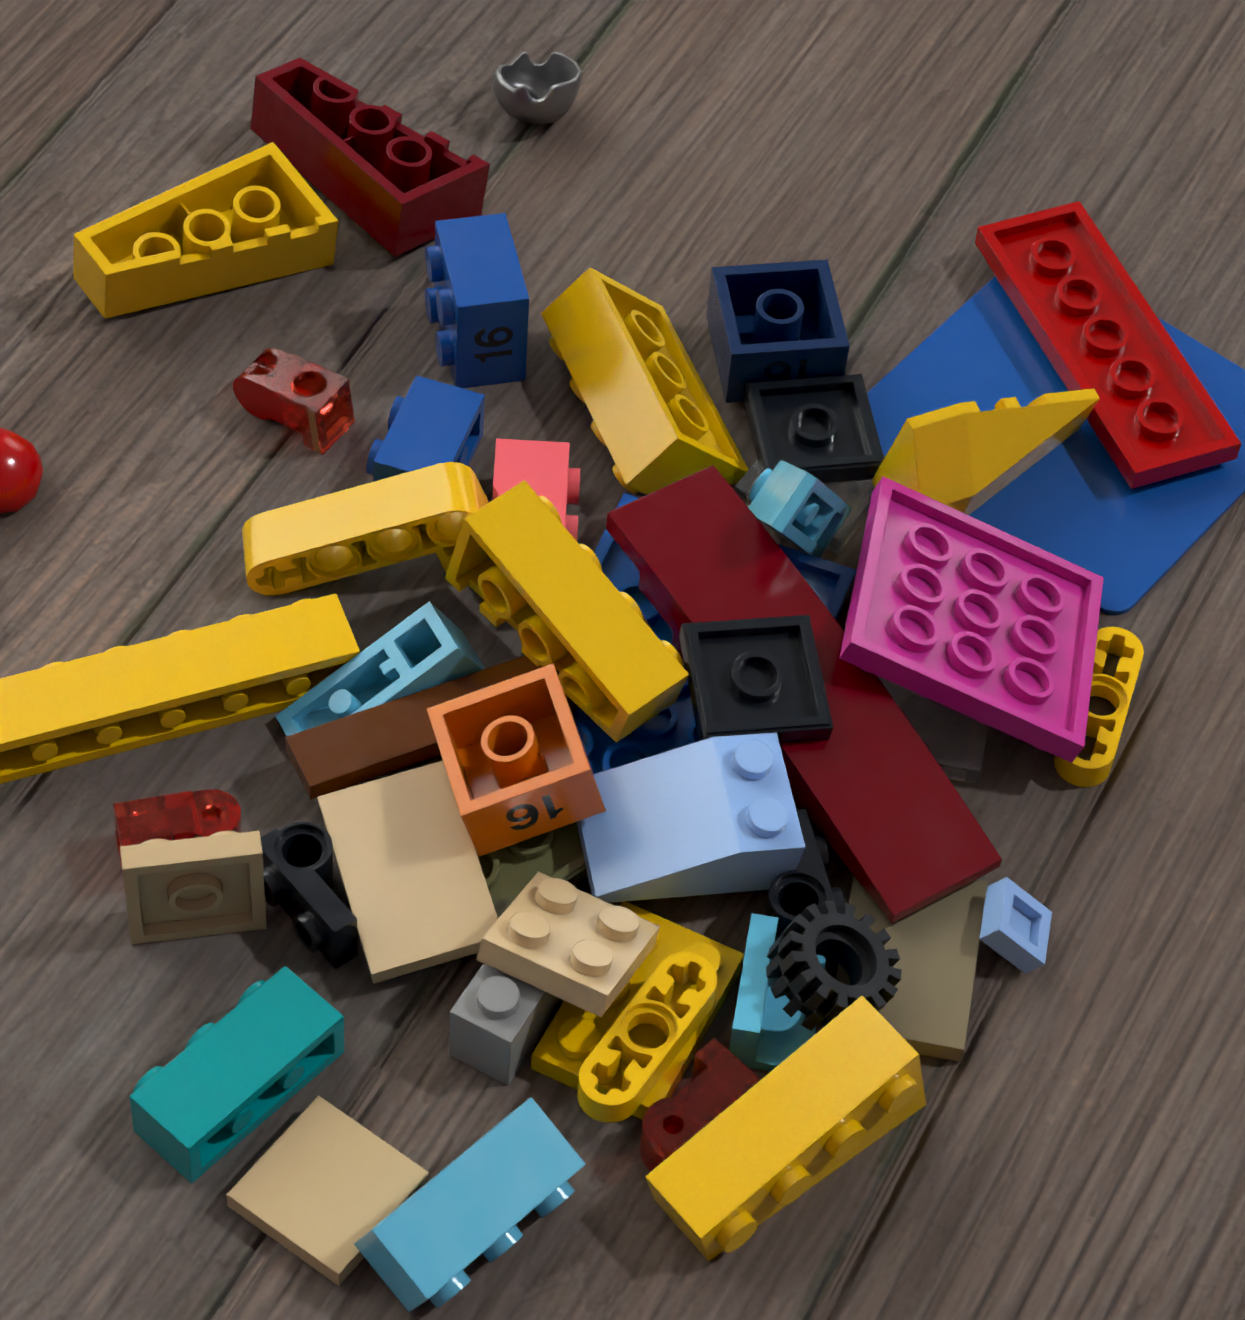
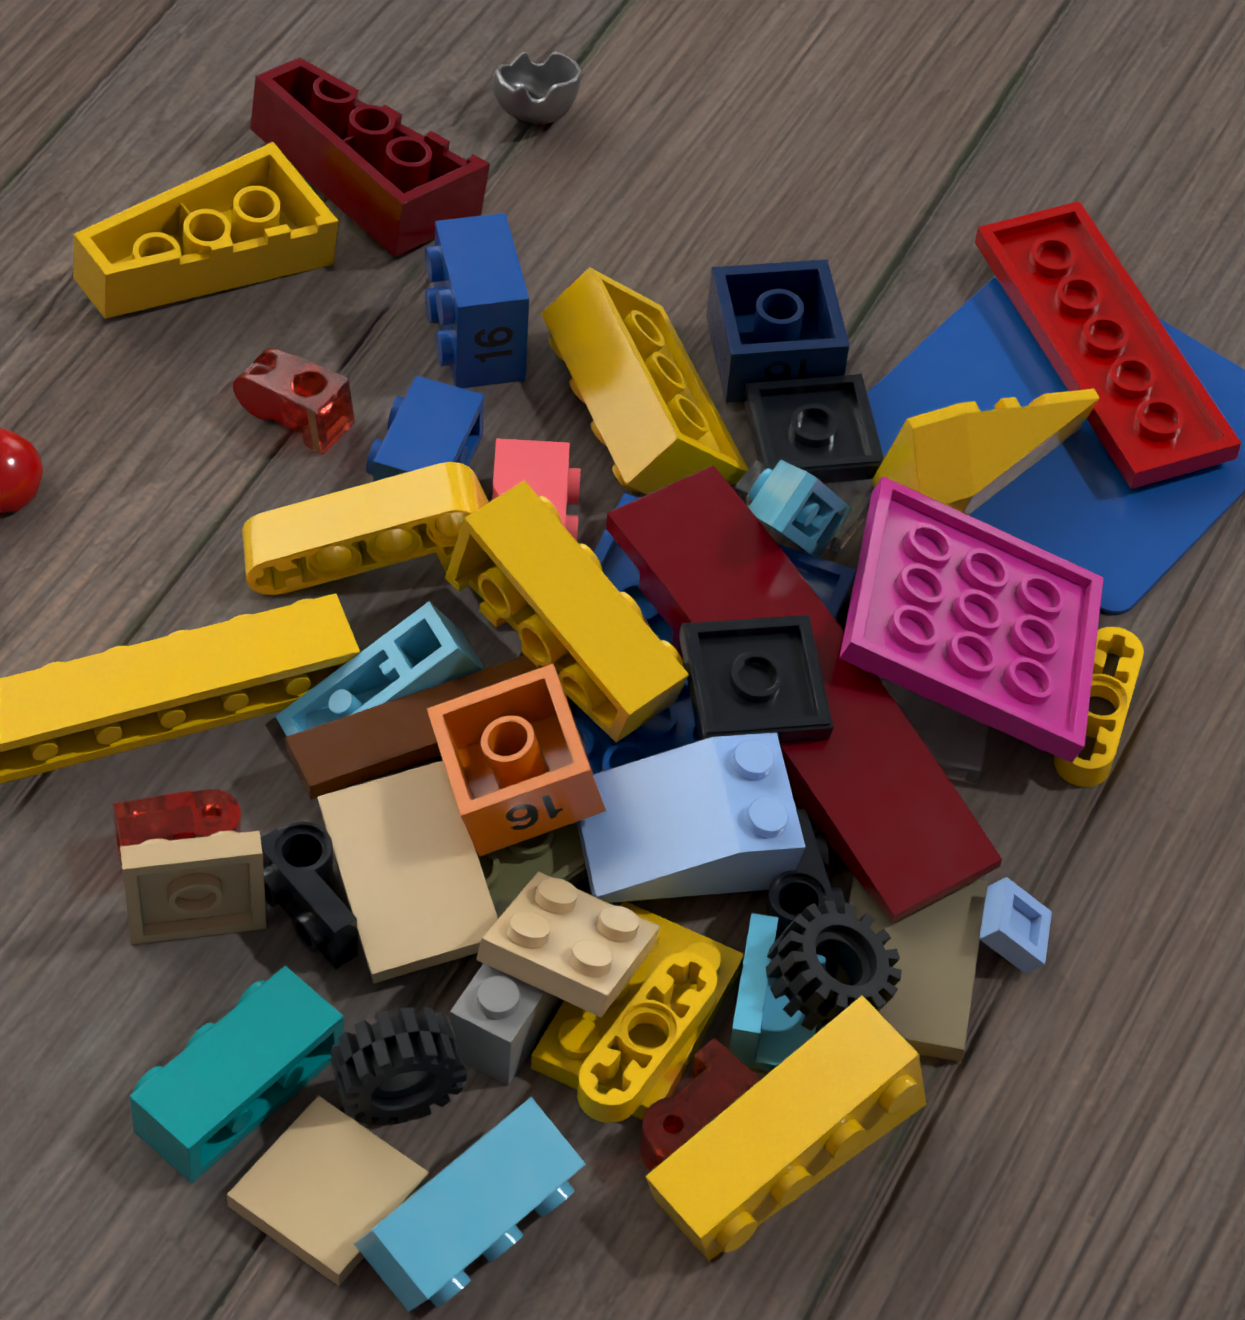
(398, 1066): none -> black tyre

